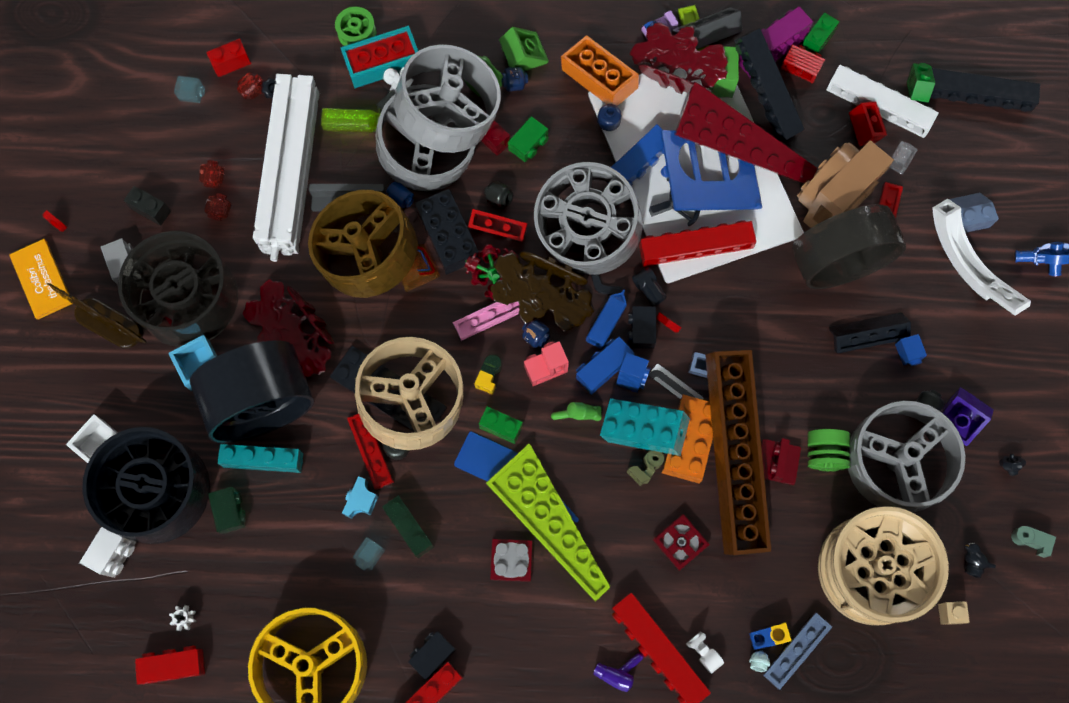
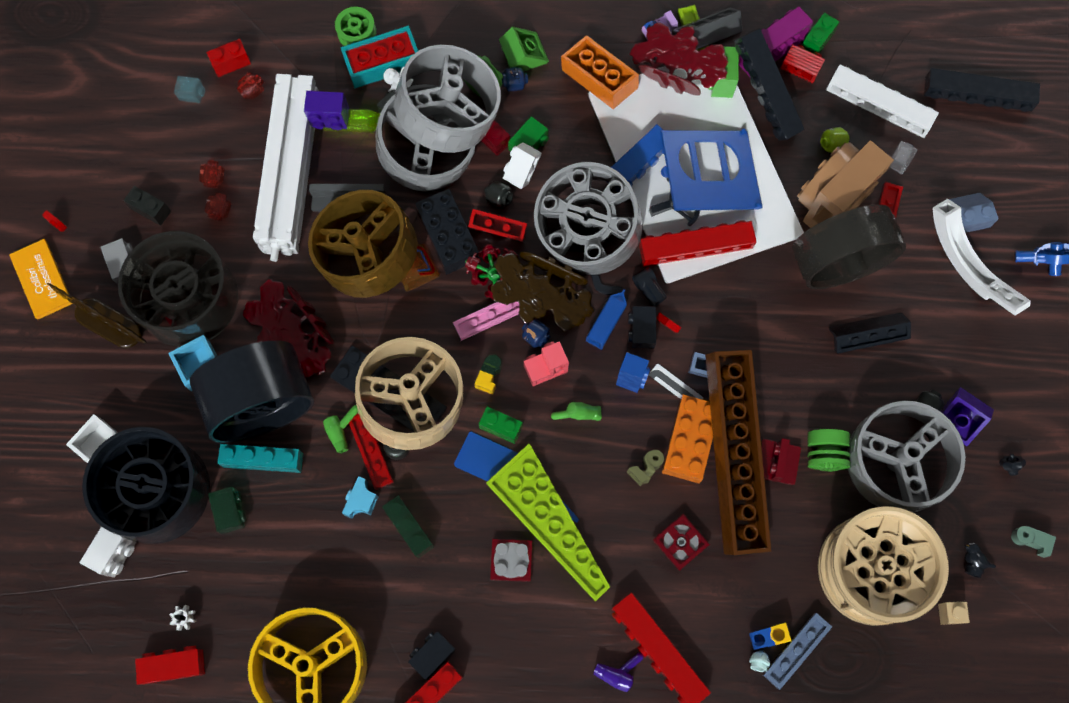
(268, 87): black piece -> none
(326, 110): none -> dark purple brick
(335, 429): none -> bright green piece
(368, 554): clear light blue brick -> none
(400, 194): blue brick -> none
(521, 165): none -> white brick
(603, 365): blue brick -> none
(609, 117): dark blue head -> none
(645, 426): teal brick -> none
(709, 657): white leg -> none
(723, 129): dark red wing -> none
(834, 138): none -> lime head
(867, 123): red brick -> none
(911, 350): blue brick -> none
(920, 82): green brick -> none

